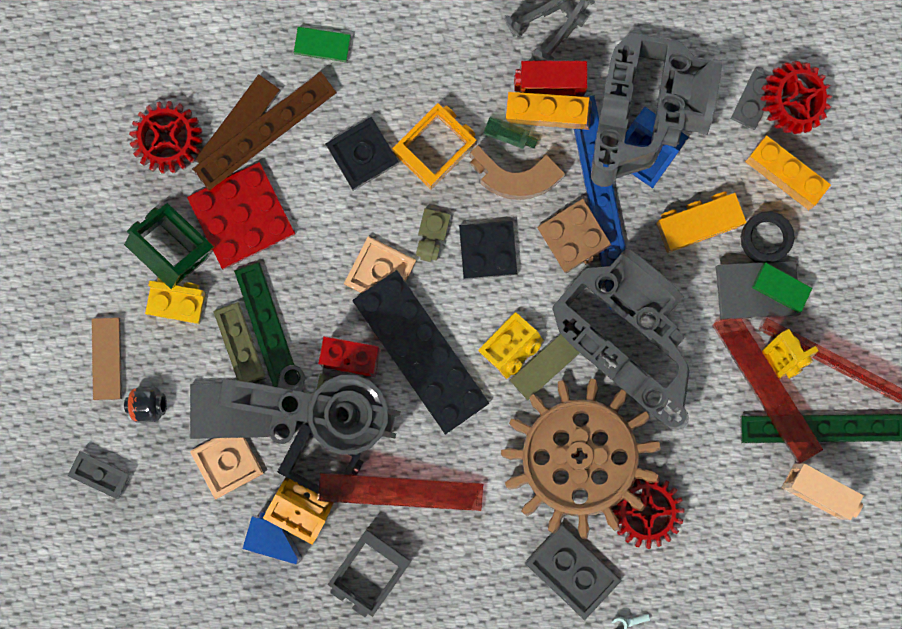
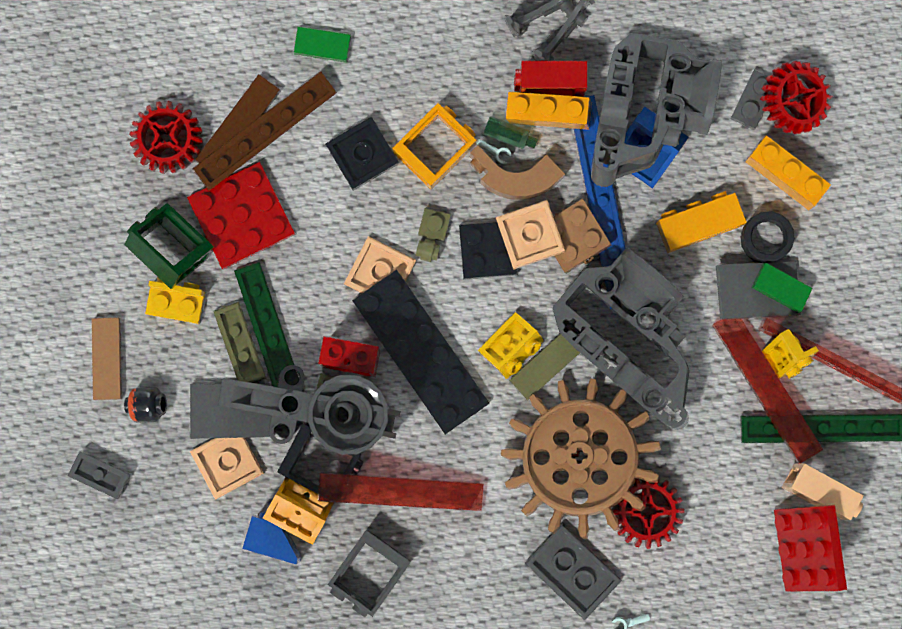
(494, 151): none -> light aqua hand
(530, 234): none -> light nougat tile
(810, 549): none -> red plate

